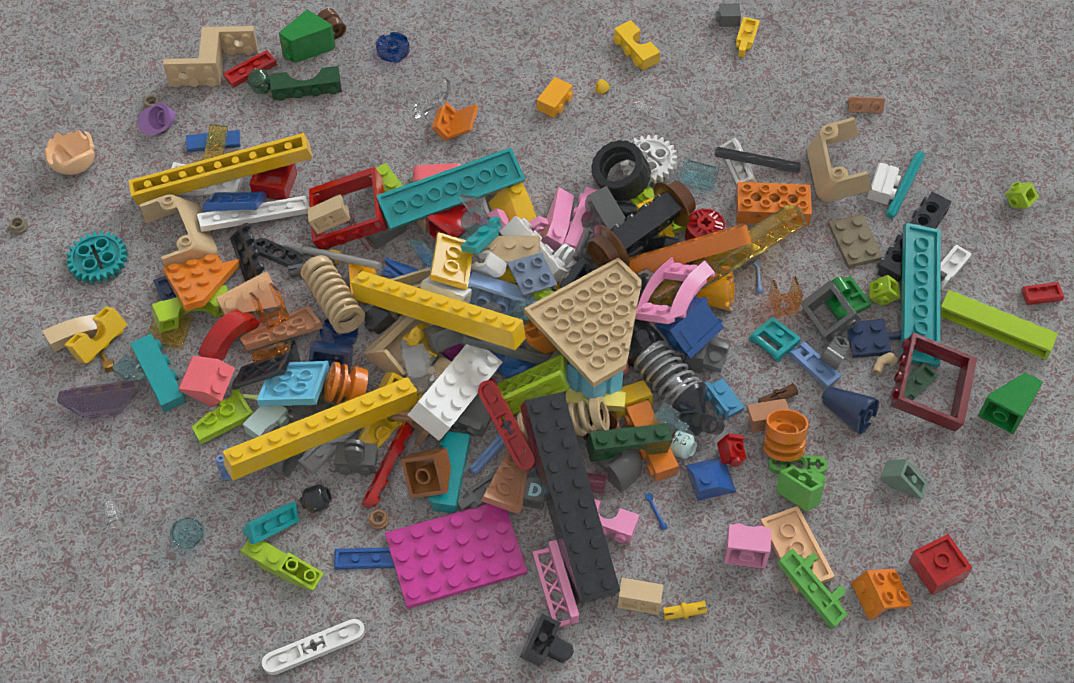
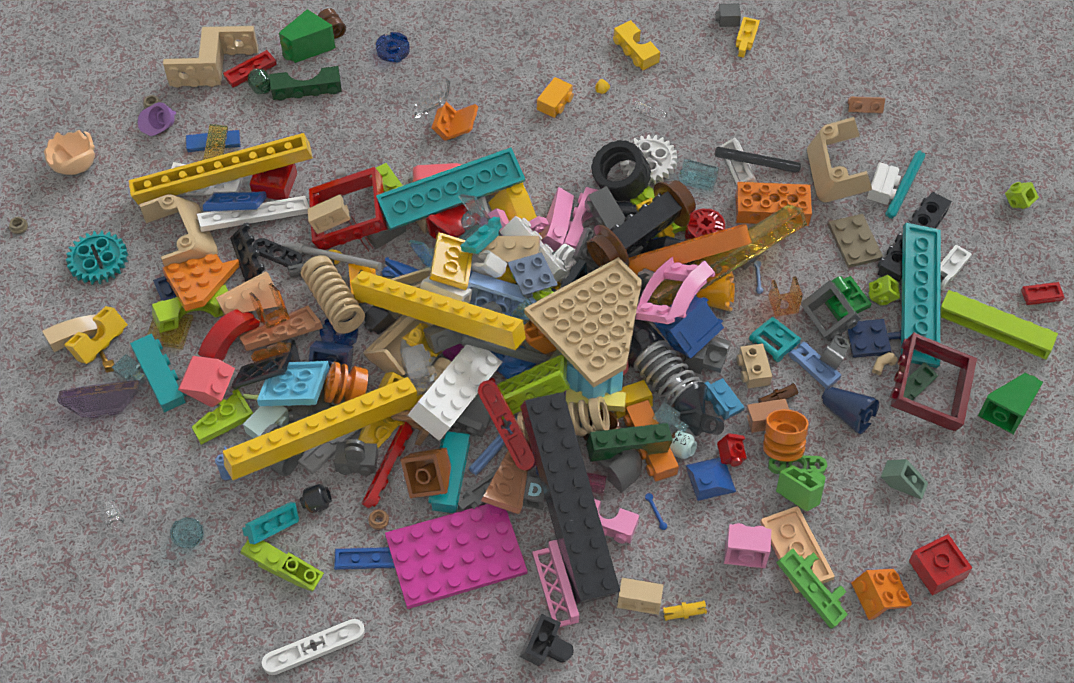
(754, 365): none -> tan brick

